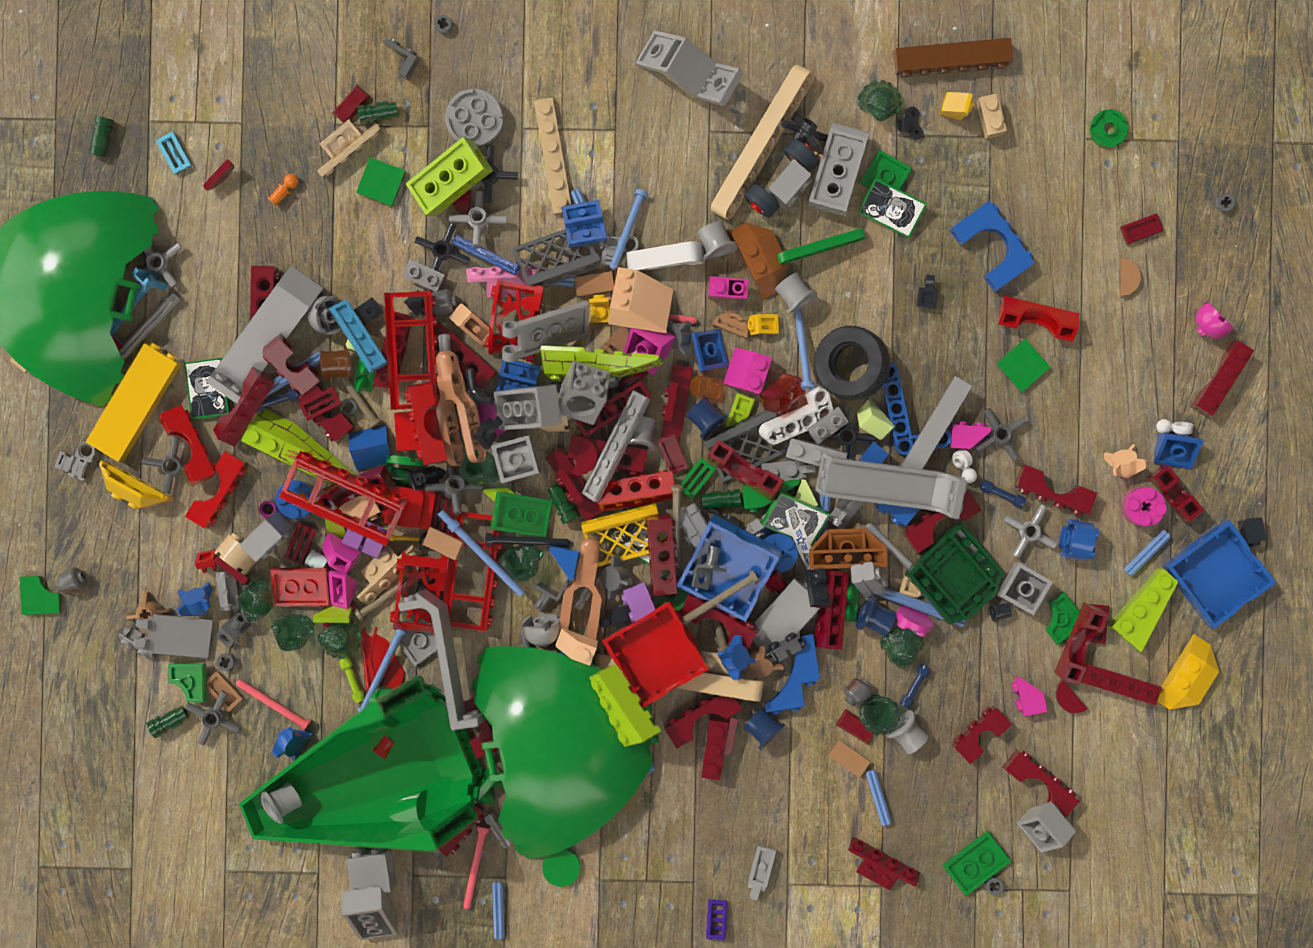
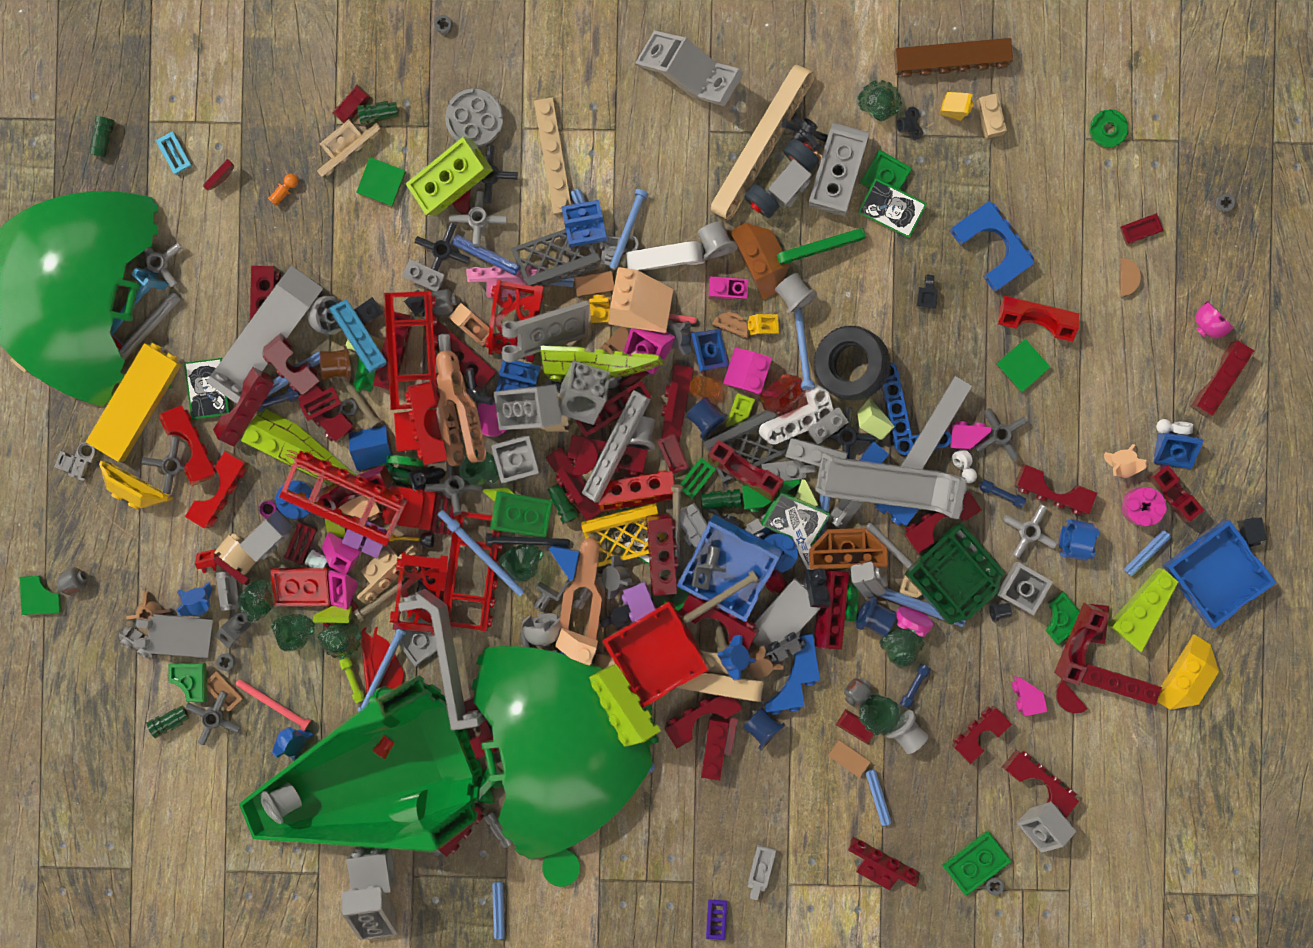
(407, 66): dark grey bracket -> none
(443, 543): medium nougat tile -> none
(482, 830): coral bar -> none
(486, 432): black plate -> none

